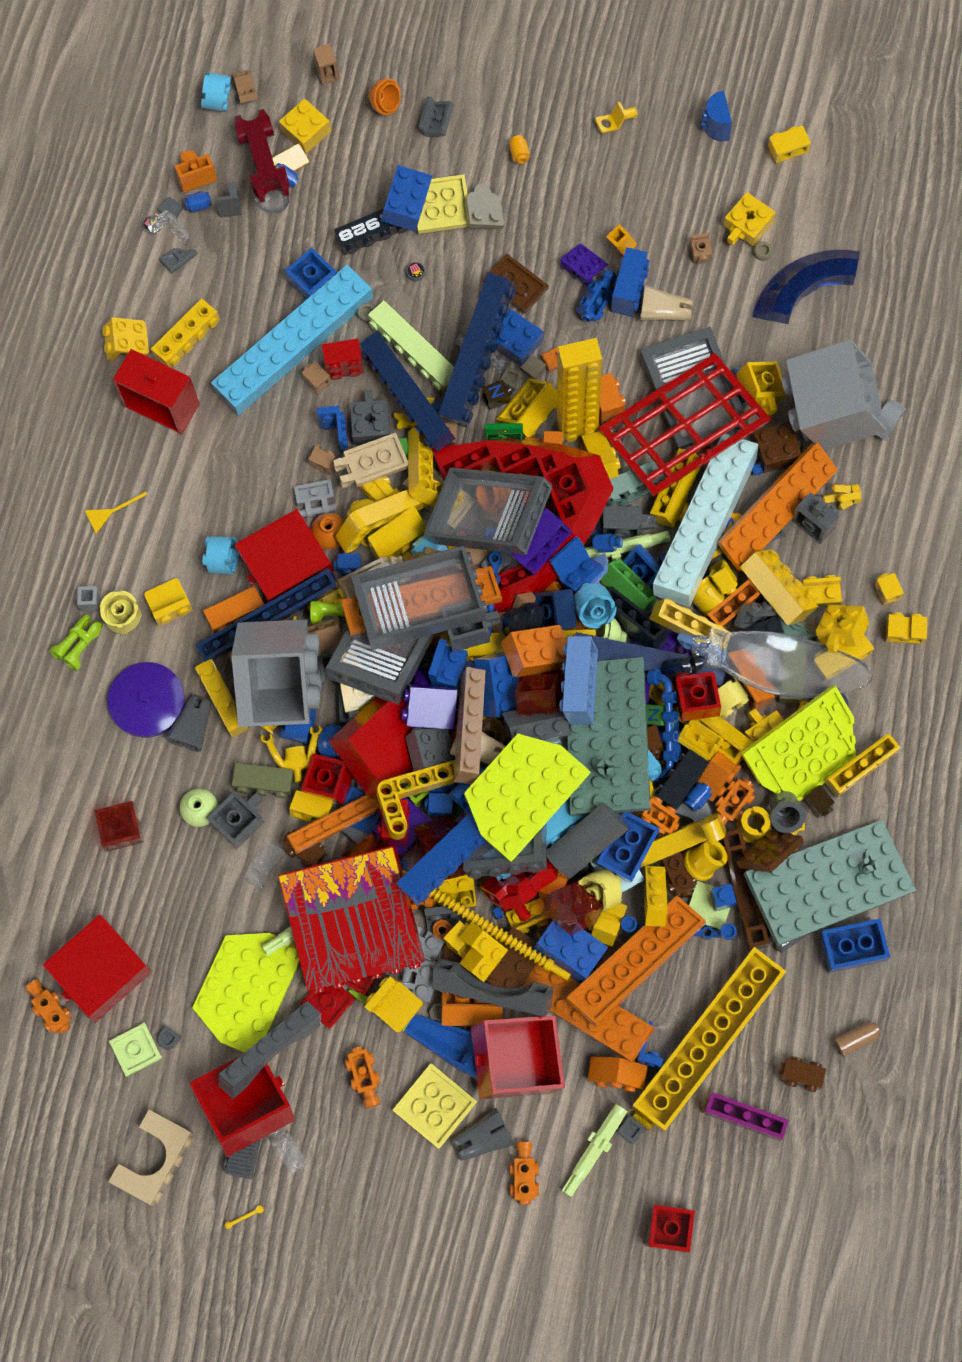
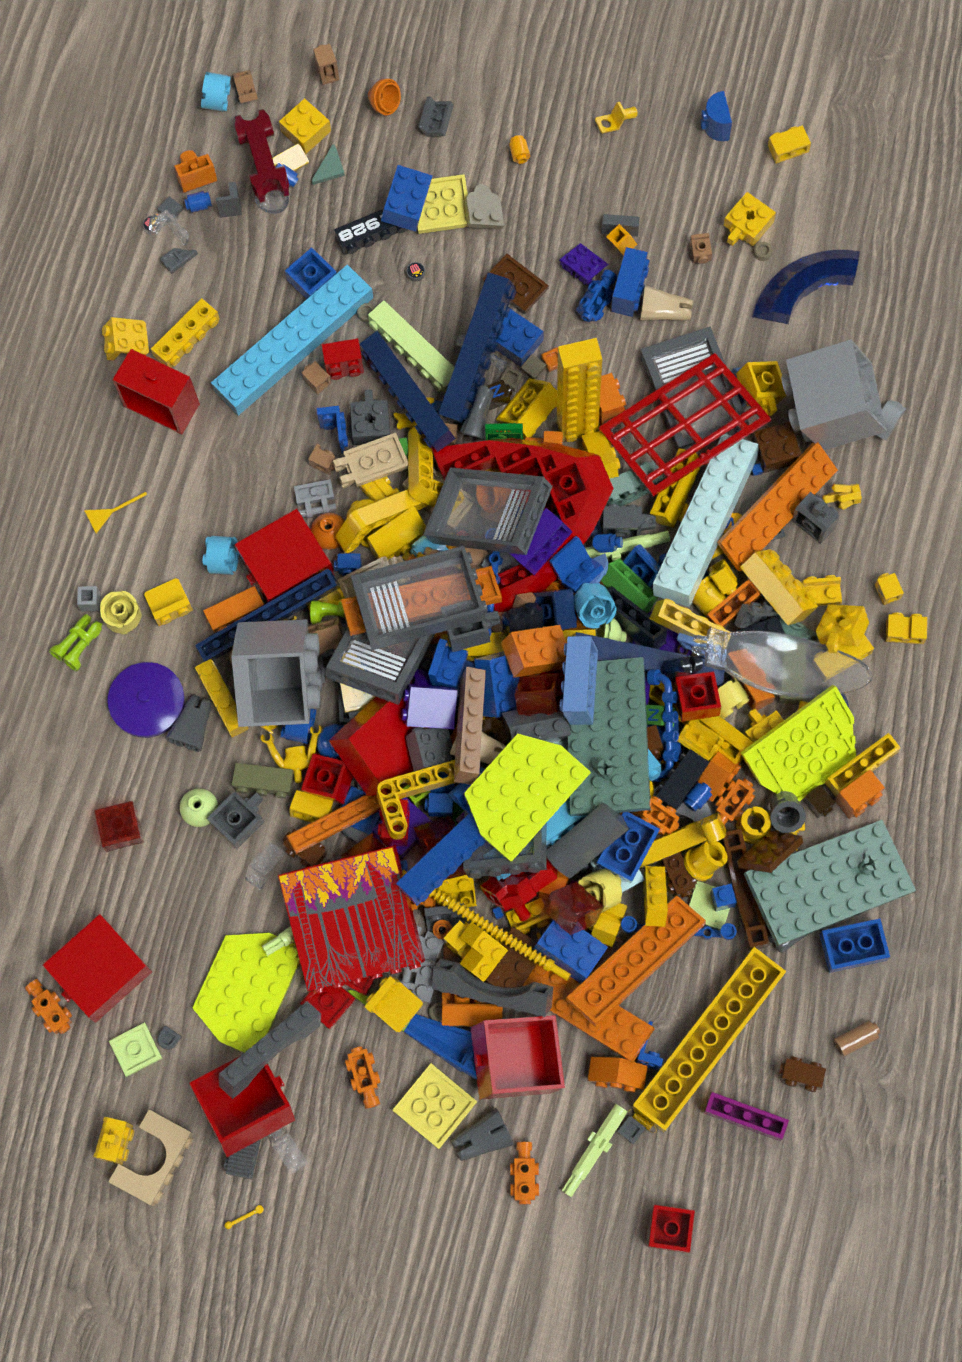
(114, 1141): none -> yellow hinge
(329, 168): none -> sand green tile
(475, 422): none -> dark grey piece
(629, 223): none -> dark grey panel
(859, 794): none -> orange brick

